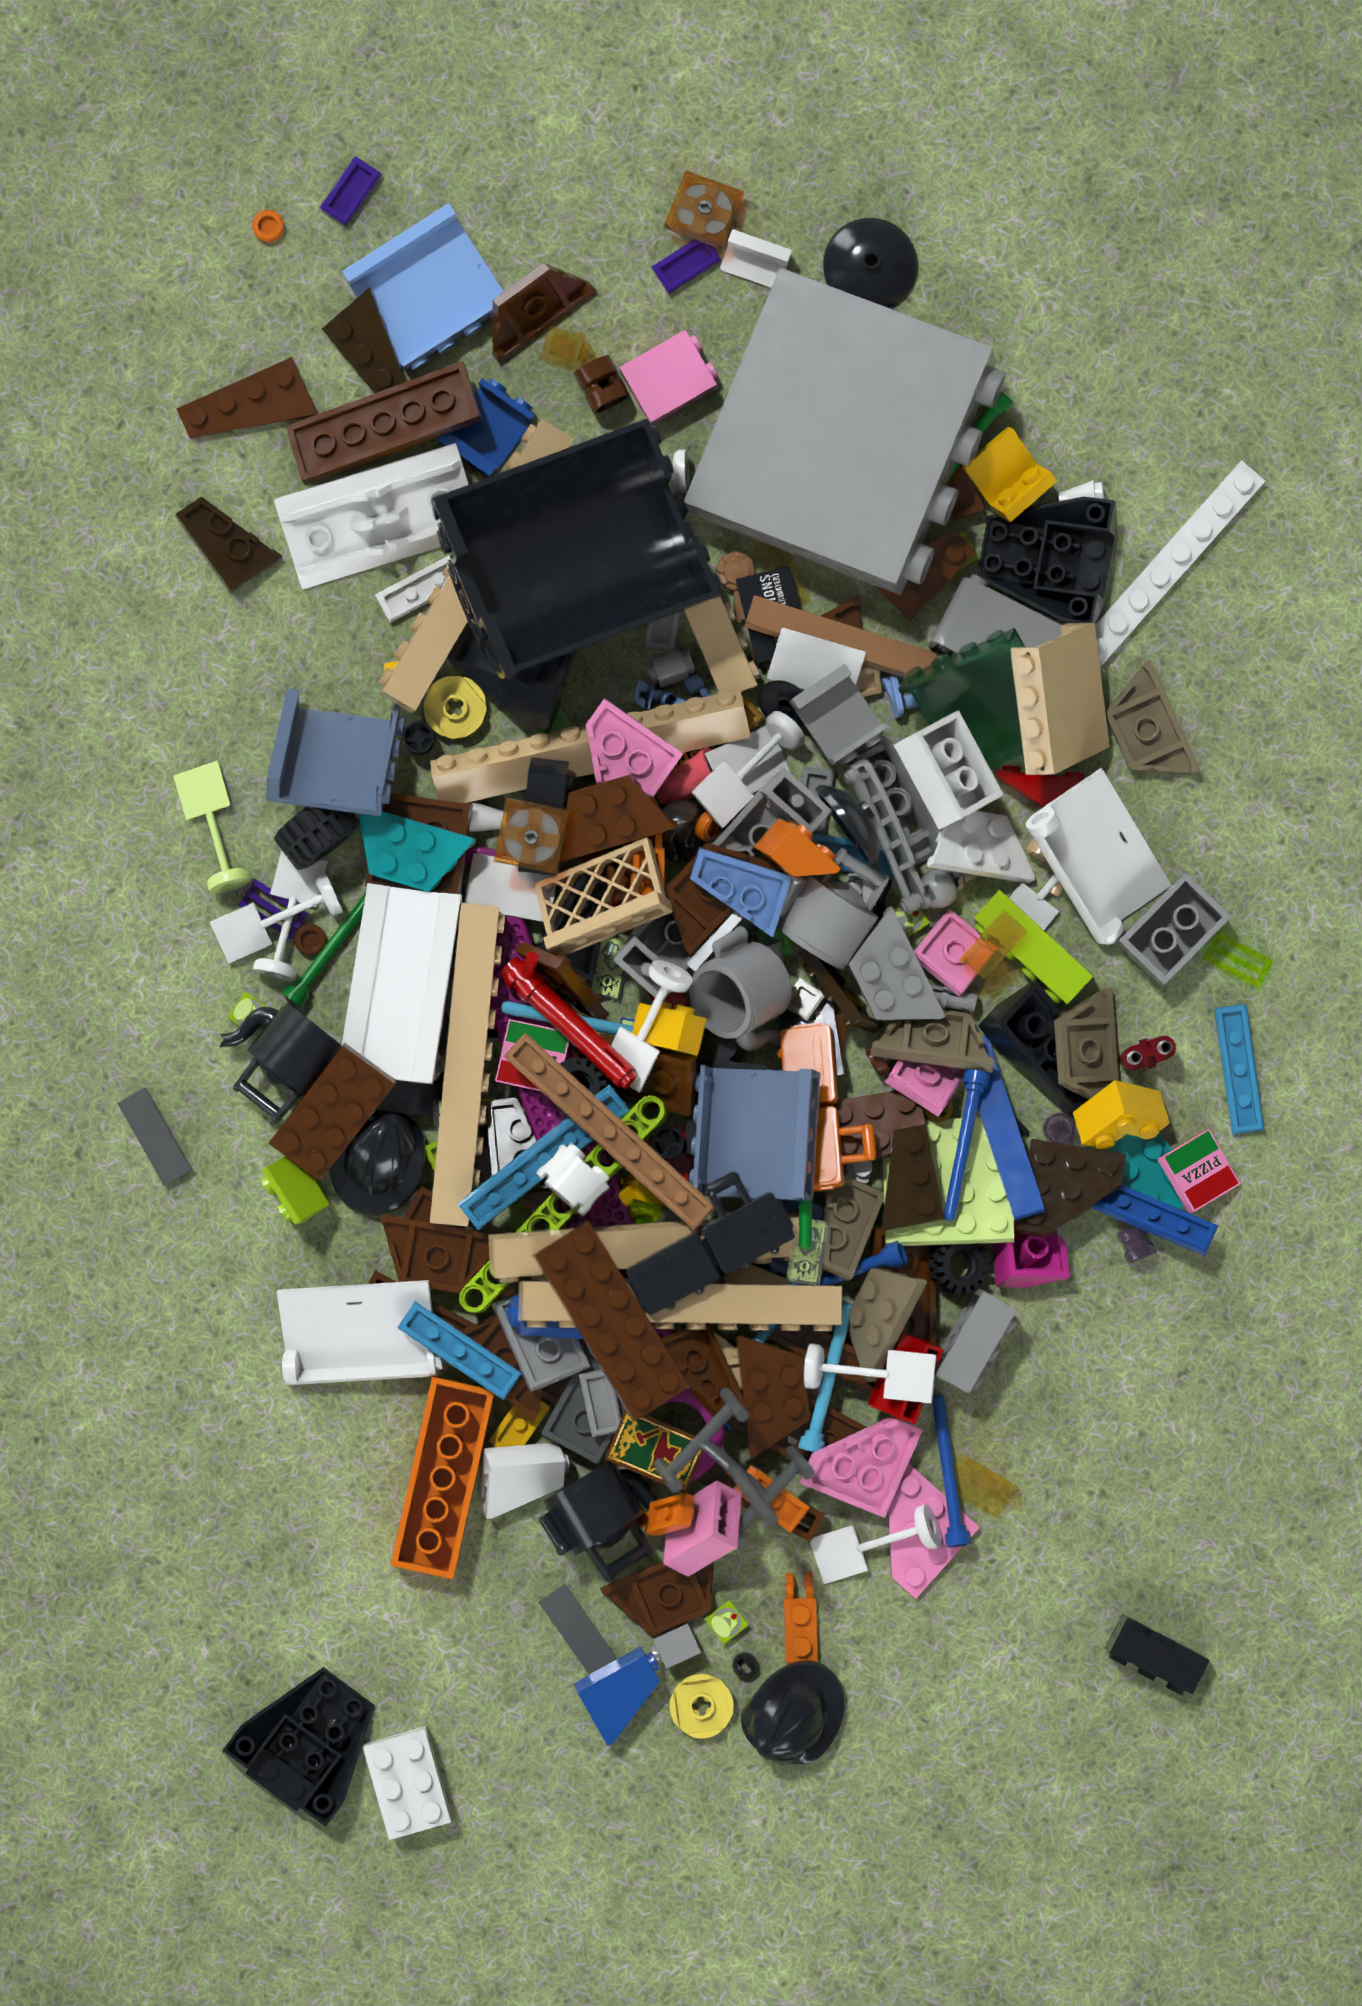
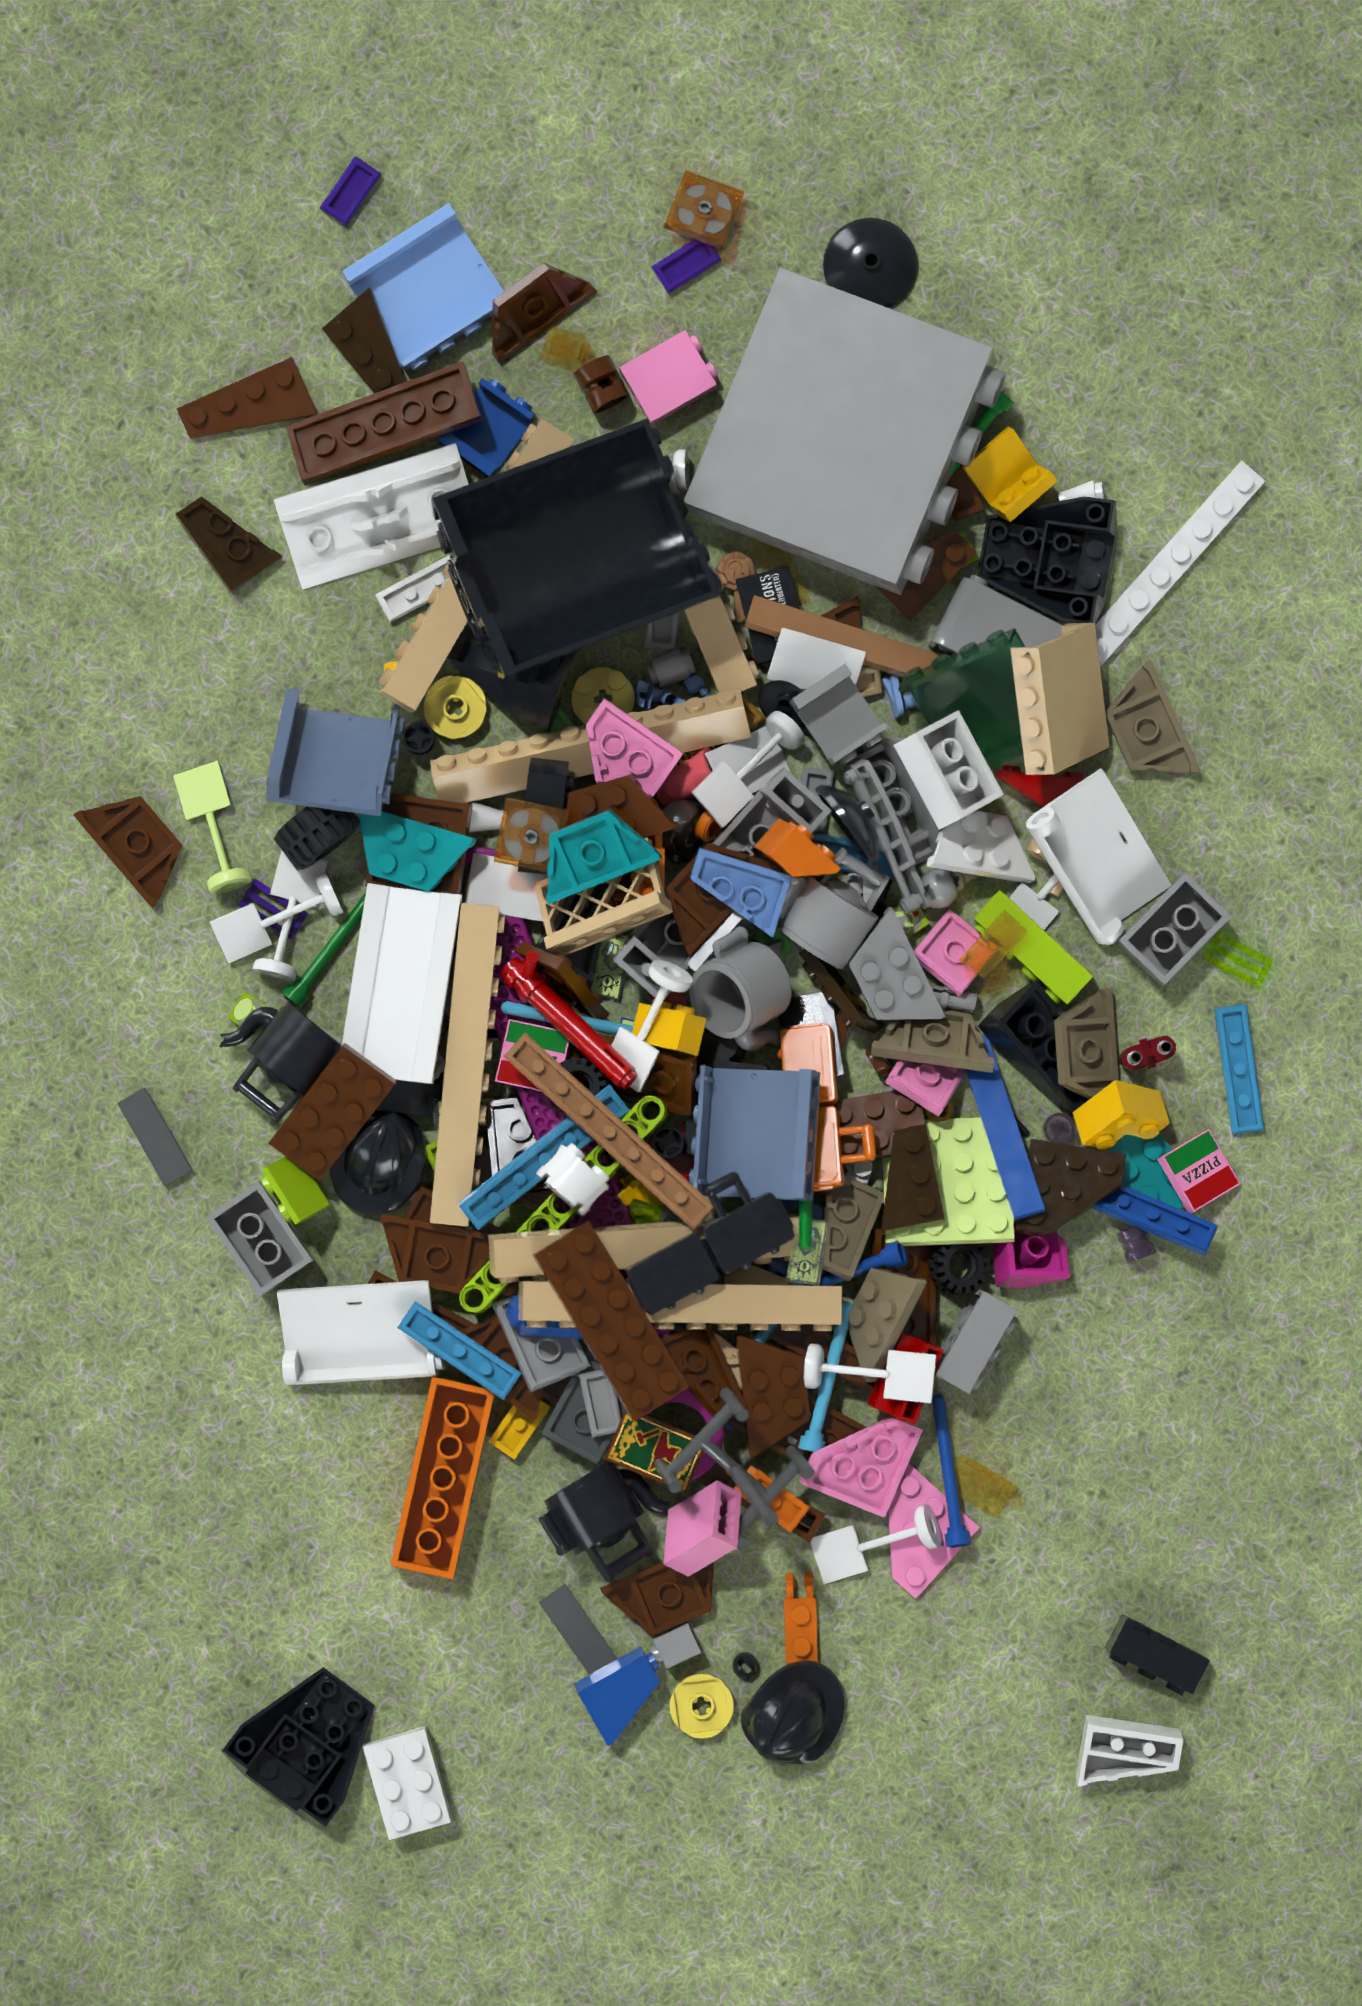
(135, 843): none -> reddish brown wing
(260, 1239): none -> light grey brick
(268, 226): orange tile -> none
(310, 939): reddish brown tile -> none
(520, 1475): white slope -> none
(593, 854): none -> teal wing
(596, 680): none -> light yellow plate
(668, 1515): orange hinge -> none
(726, 1621): tile -> none
(754, 258): white panel -> none
(805, 1000): tile -> none
(974, 1082): blue piece -> none
(1126, 1749): none -> white wedge

